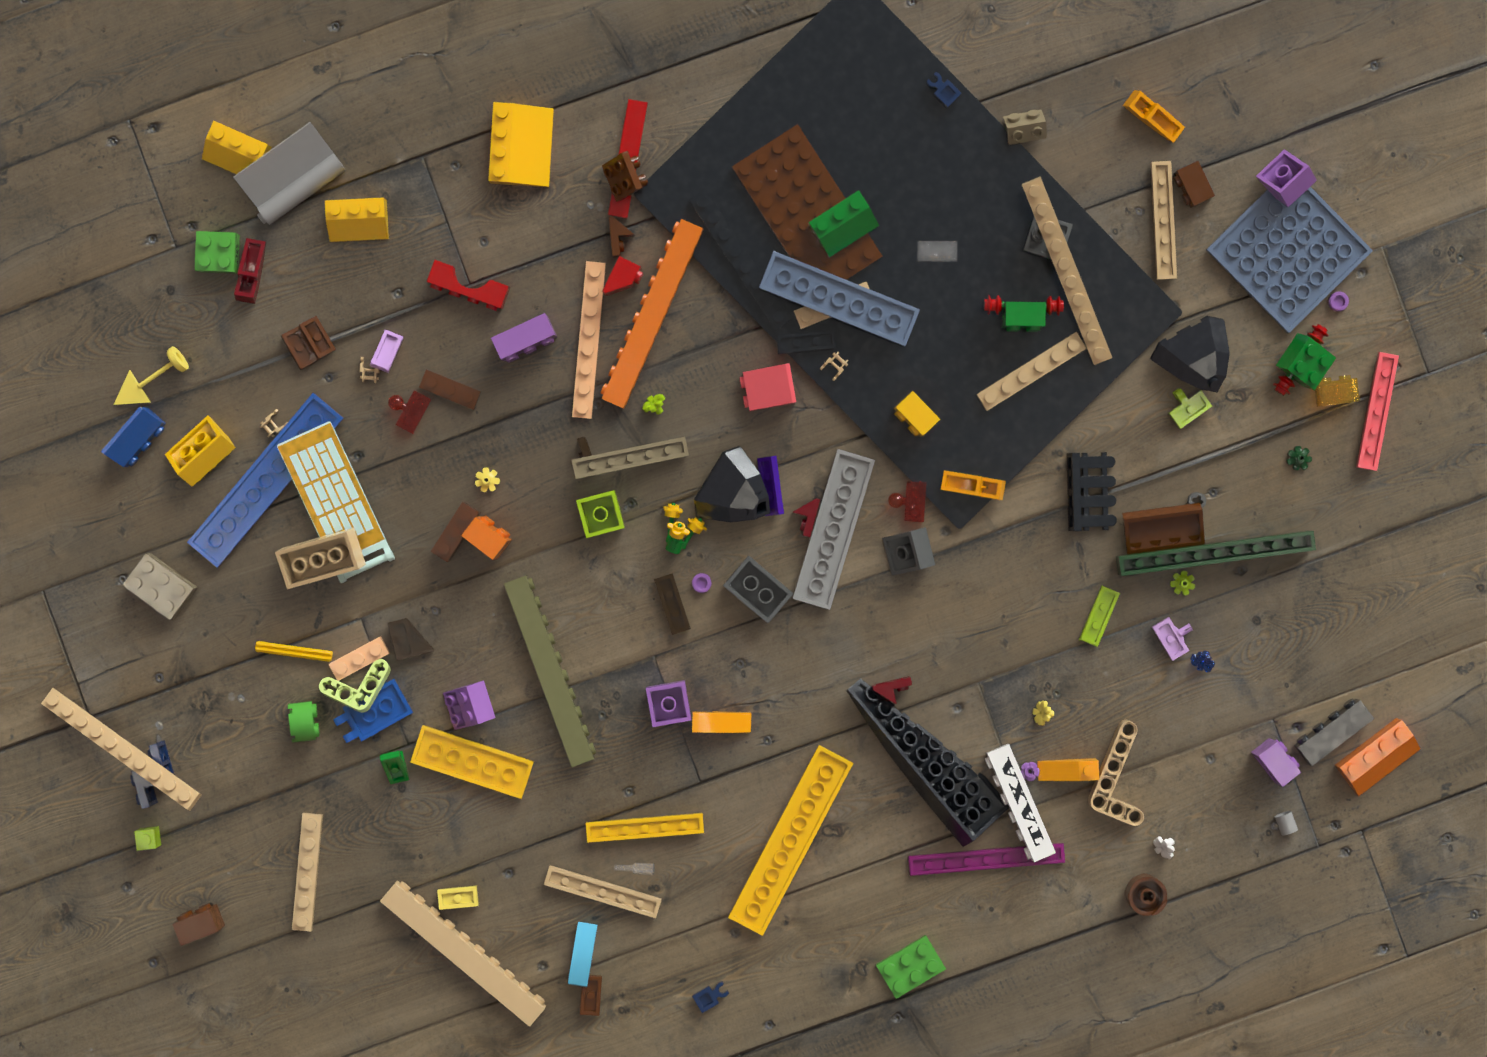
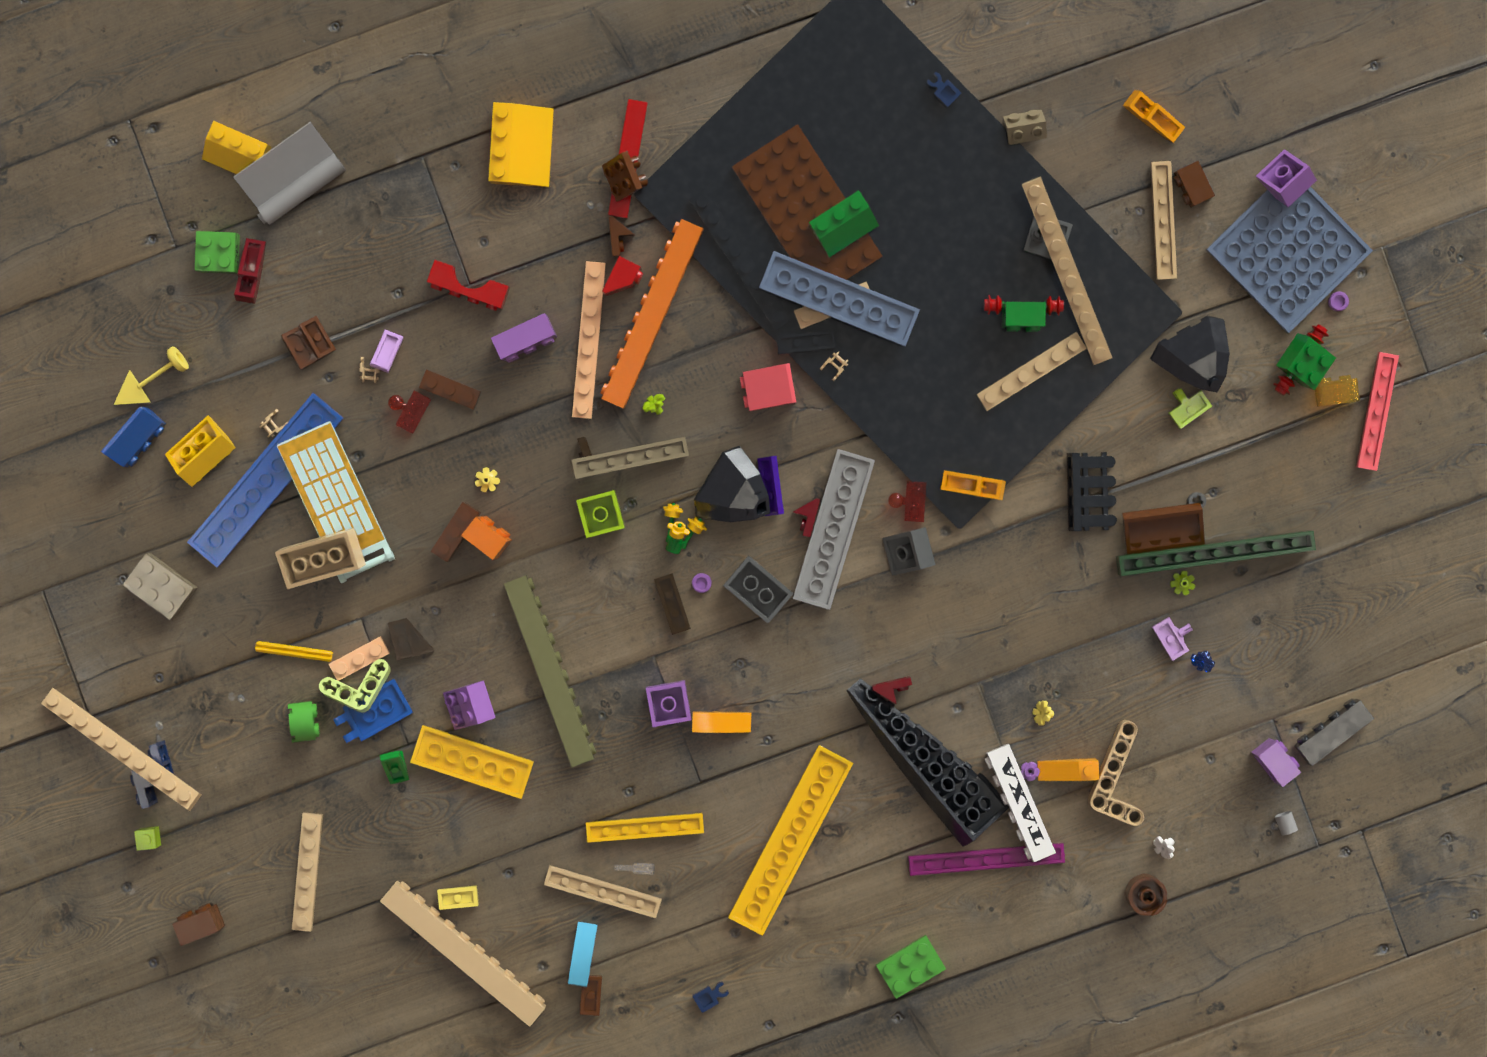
(357, 219): yellow slope -> none
(916, 414): yellow brick -> none
(937, 251): clear plate -> none
(1099, 616): lime tile -> none
(1295, 458): dark green plant -> none
(1378, 756): orange slope -> none

